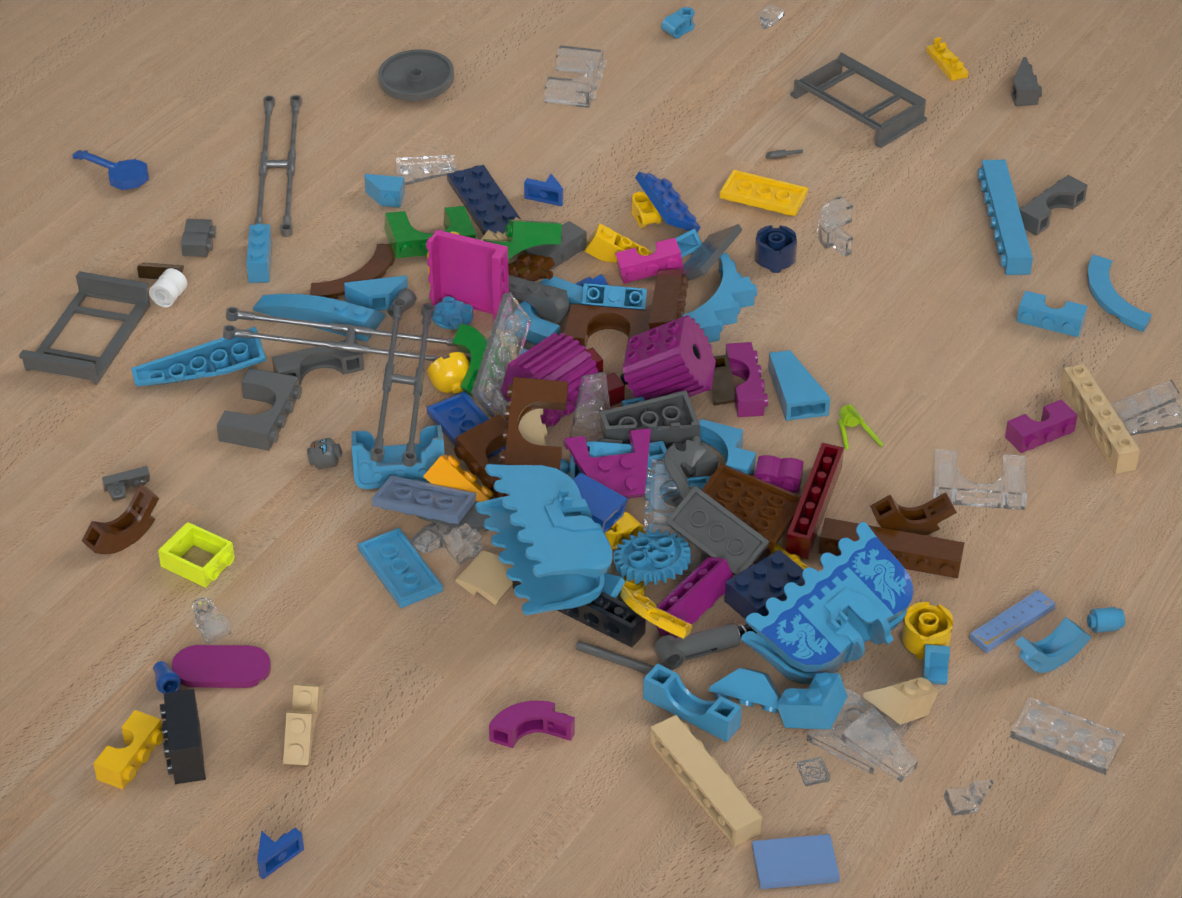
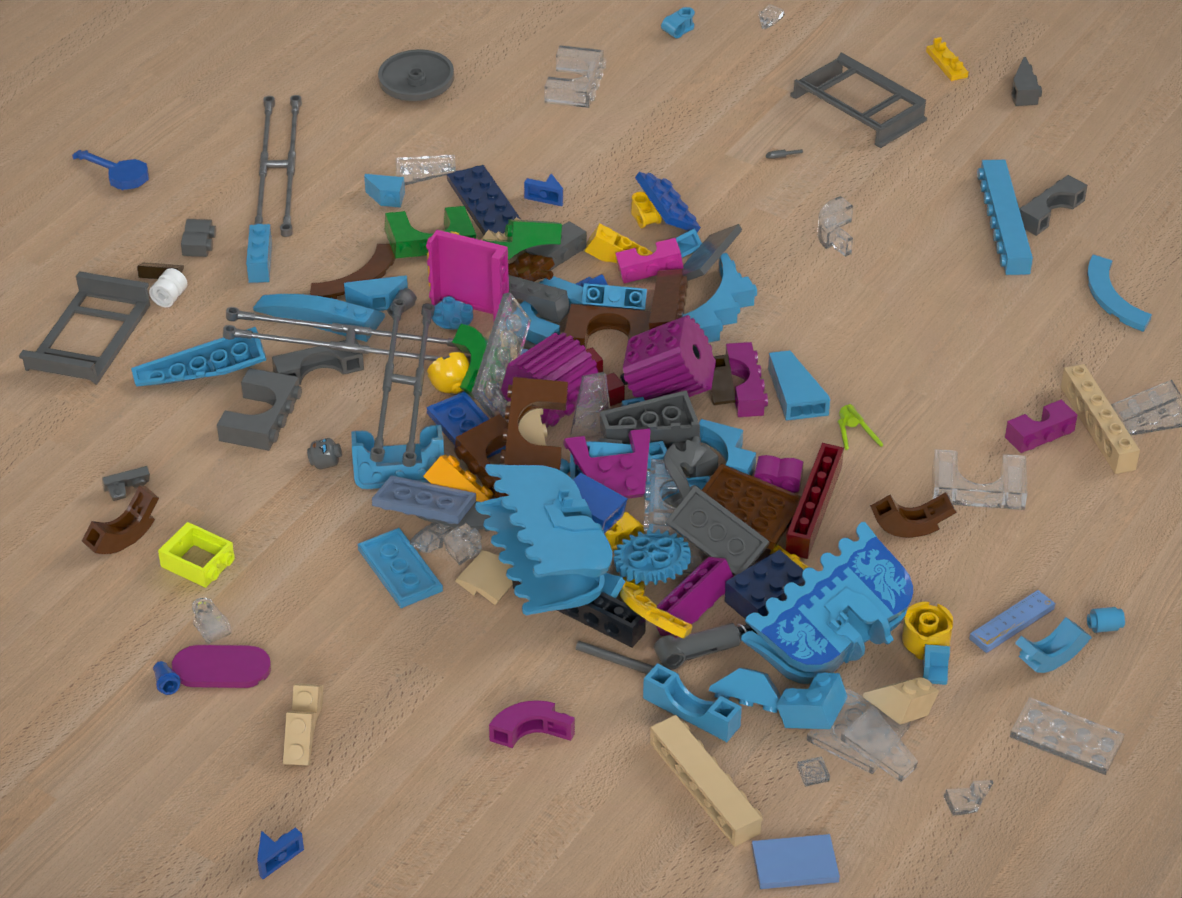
(120, 765): yellow arch -> none
(183, 736): black brick -> none
(764, 193): yellow plate -> none
(775, 248): dark blue brick -> none
(912, 550): reddish brown brick -> none
(1064, 320): dark azure arch -> none

